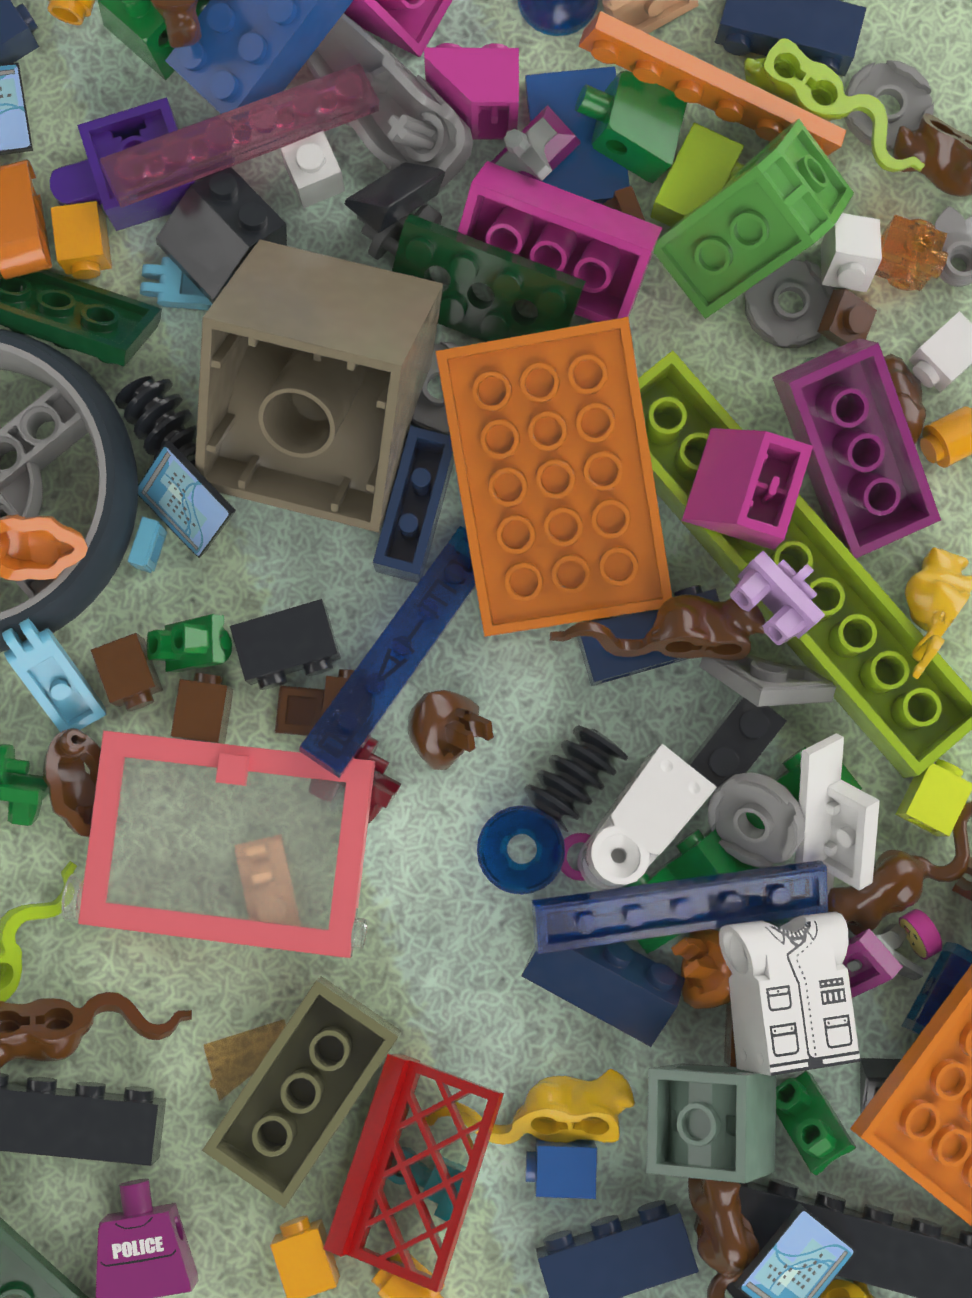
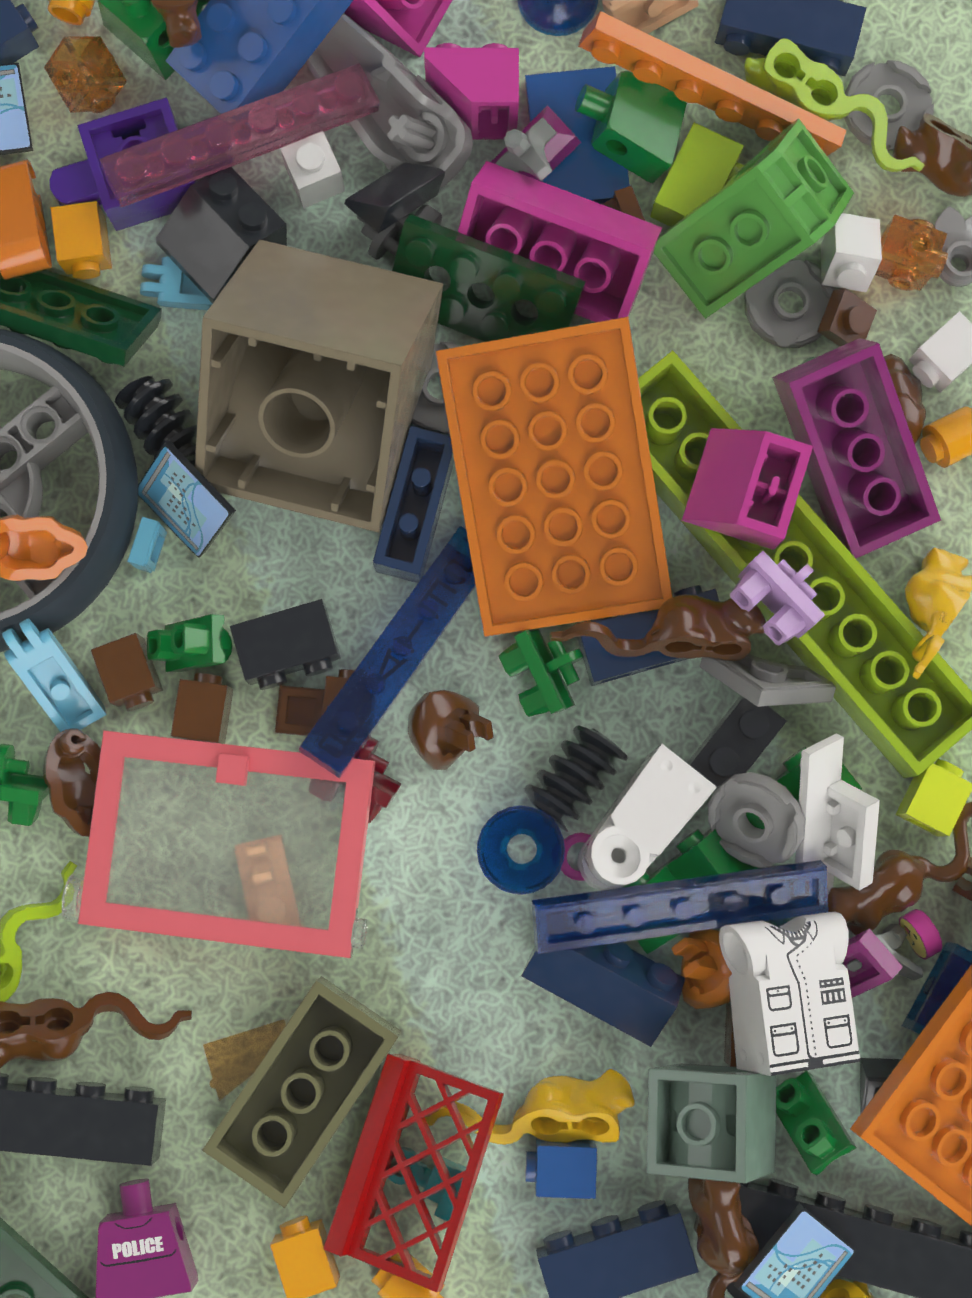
(85, 74): none -> clear orange brick
(533, 654): none -> green hips

